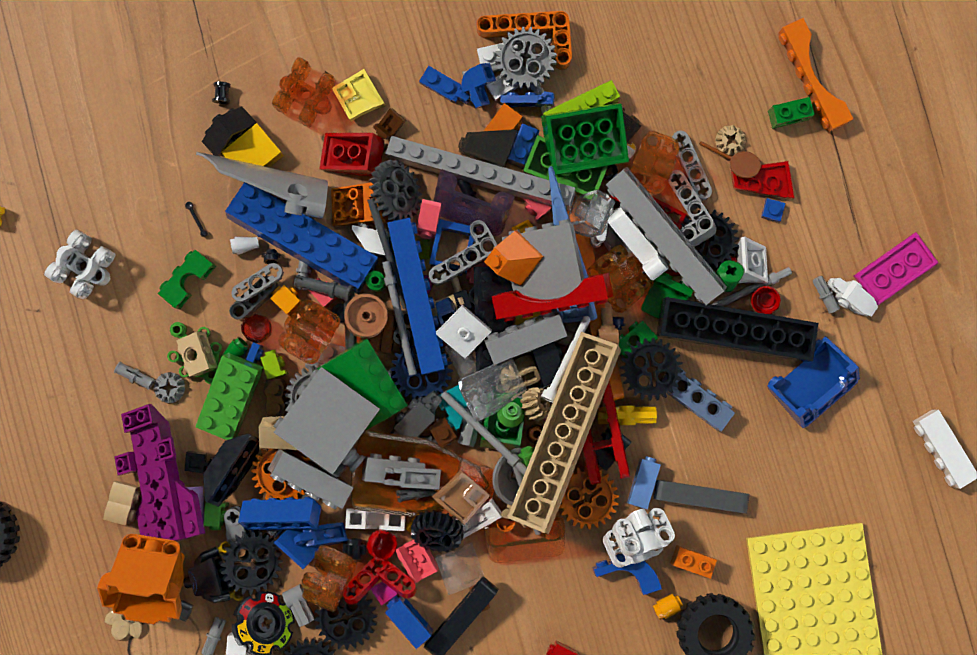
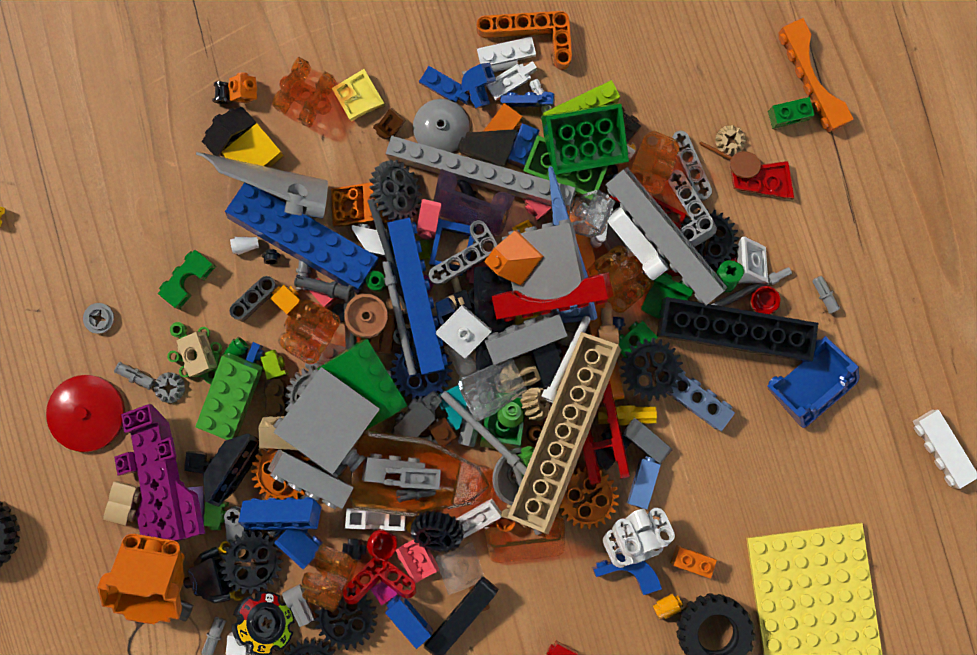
(77, 244): white piece -> none
(85, 413): none -> red dish
(95, 310): none -> light grey gear
(122, 627): tan plate -> none
(189, 206): black hinge -> none
(242, 285): light grey beam -> none
(243, 88): none -> orange brick
(256, 328): clear red hair -> none
(325, 535): blue hinge -> none
(351, 153): red slope -> none
(445, 137): none -> light grey dish
(461, 497): medium nougat plate -> none
(542, 60): light grey gear -> none
(647, 441): none -> dark grey beam
(701, 496): dark grey beam -> none
(773, 210): blue plate -> none
(853, 296): white hinge -> none
(896, 268): dark pink tile -> none

